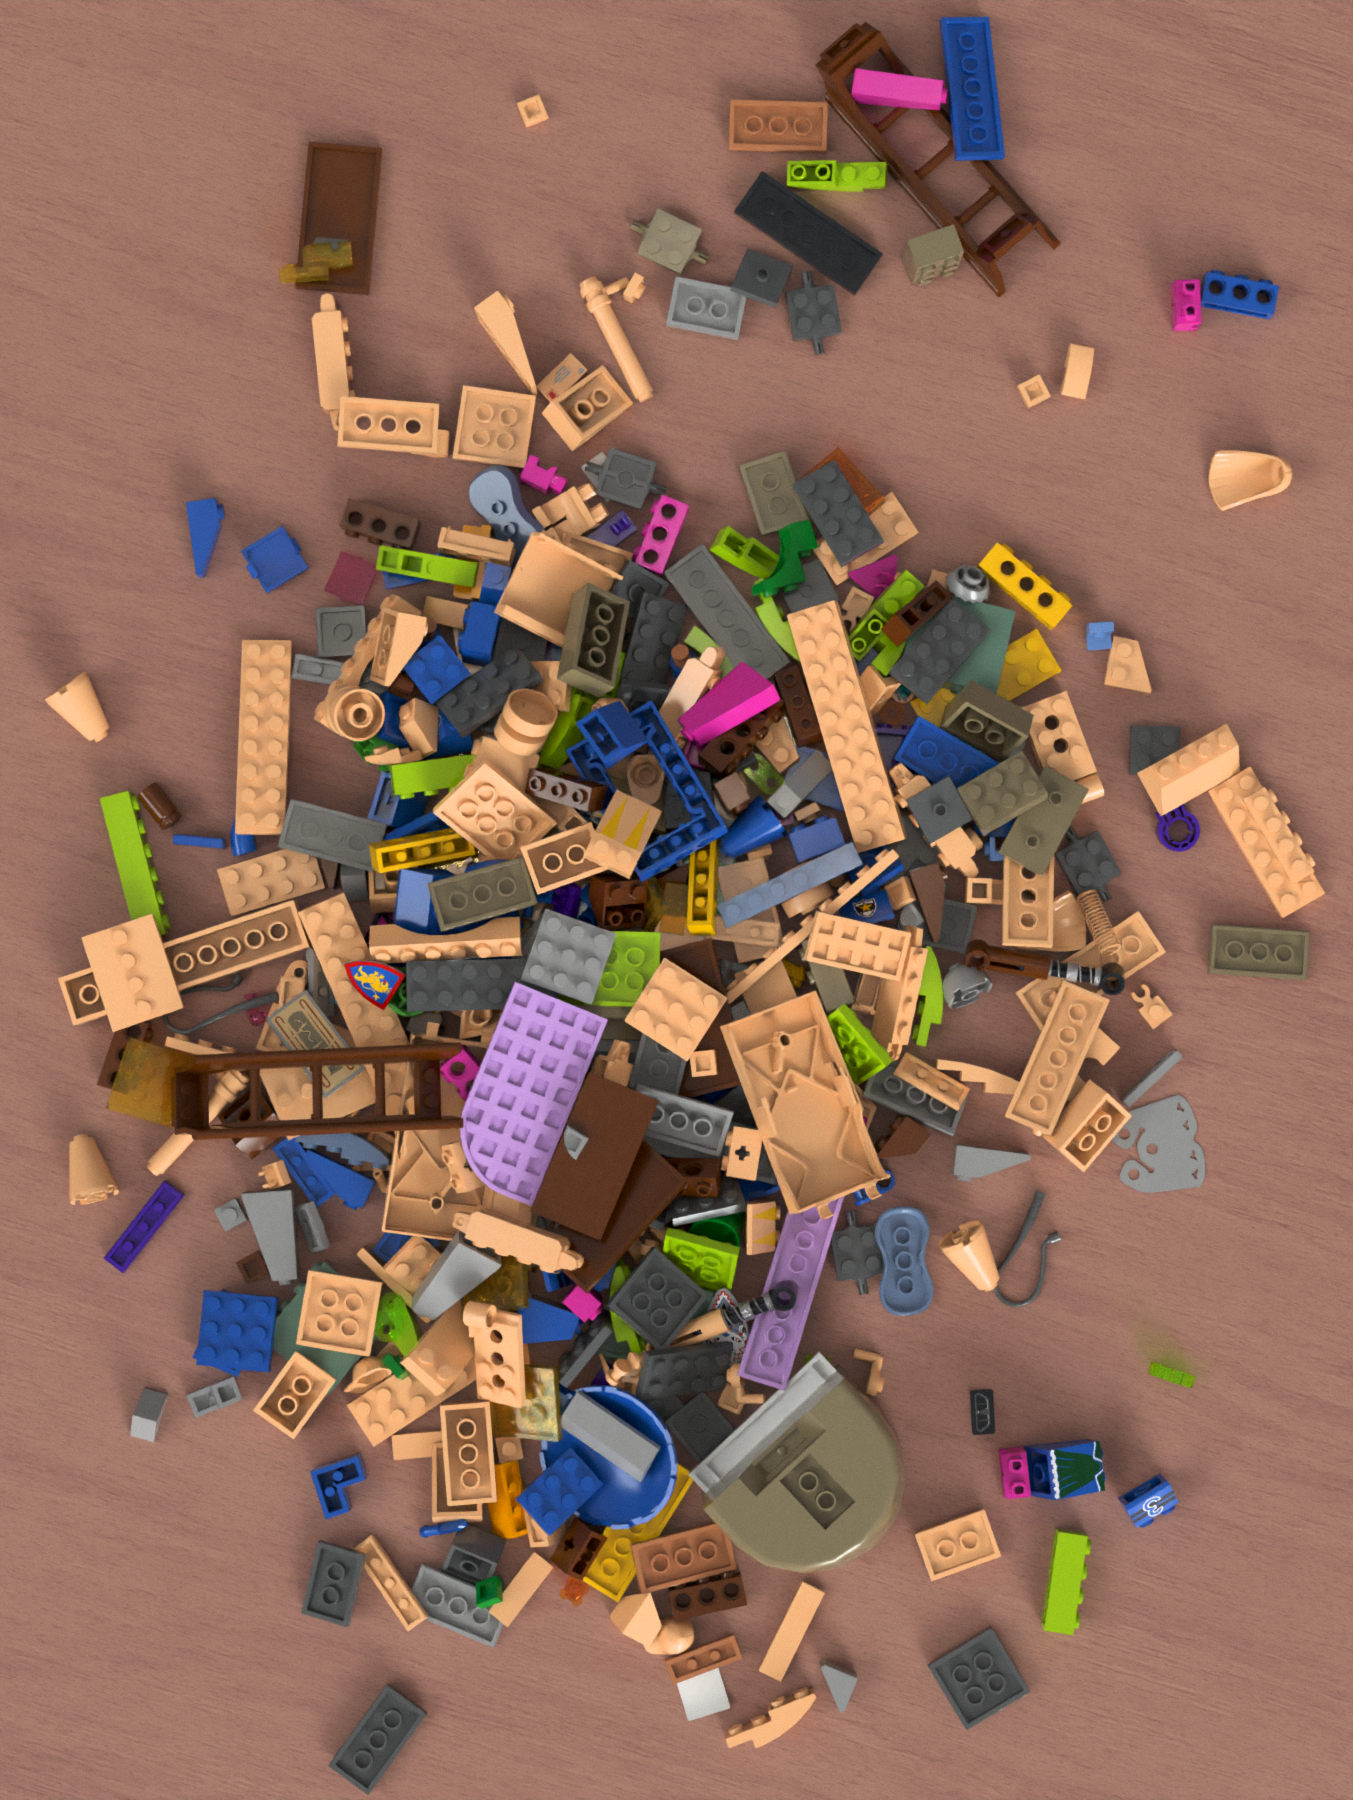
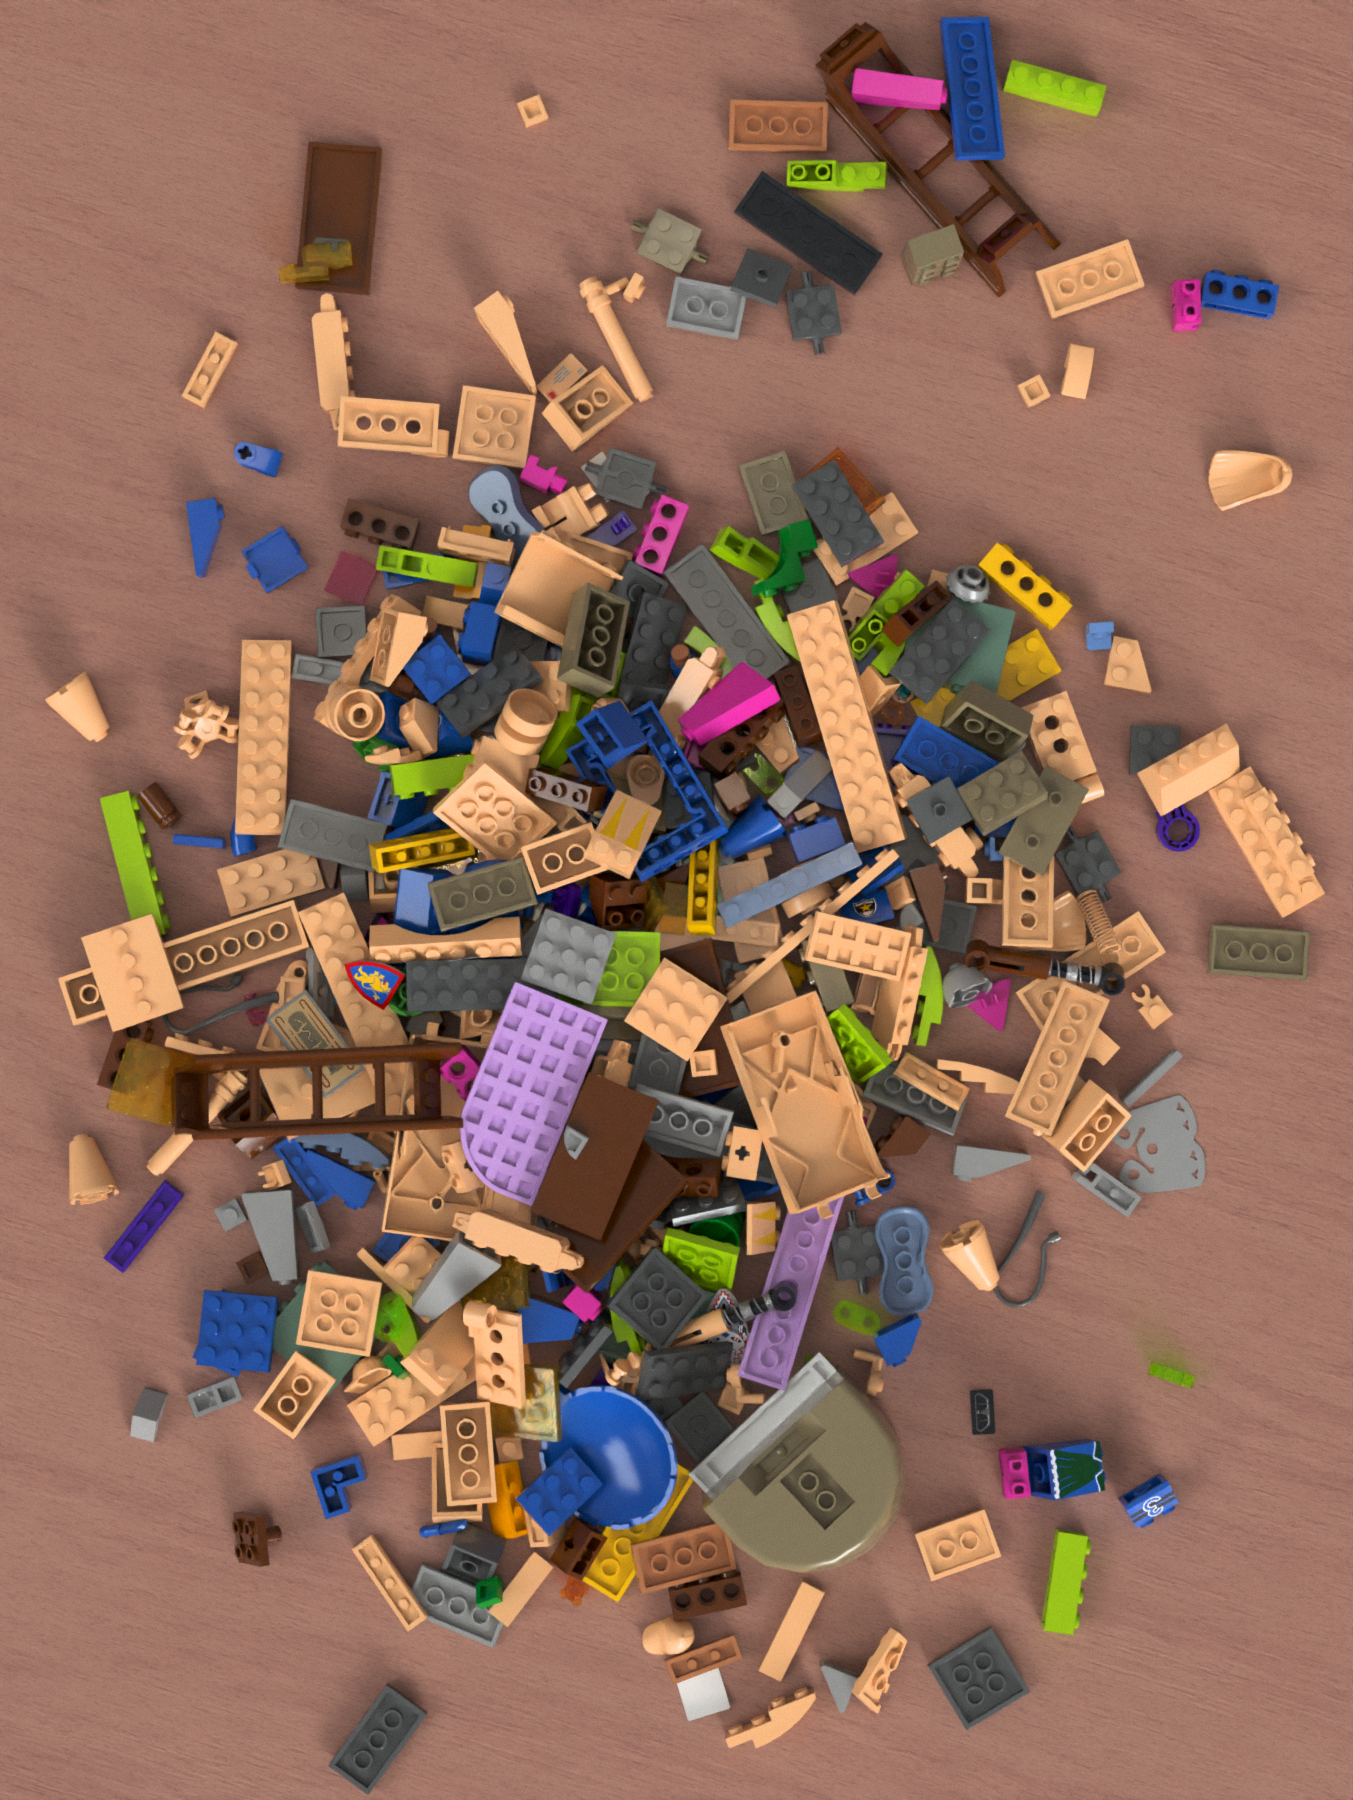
(205, 725): none -> light nougat piece
(209, 369): none -> light nougat tile
(253, 1538): none -> reddish brown plate
(262, 460): none -> blue piece
(333, 1583): dark grey plate -> none
(609, 1435): light grey slope -> none
(637, 1618): light nougat slope -> none
(856, 1317): none -> clear neon green plate
(875, 1675): none -> light nougat wing
(897, 1339): none -> blue slope
(993, 1005): none -> dark pink piece
(1054, 88): none -> lime brick
(1089, 279): none -> light nougat plate
(1108, 1189): none -> light grey plate

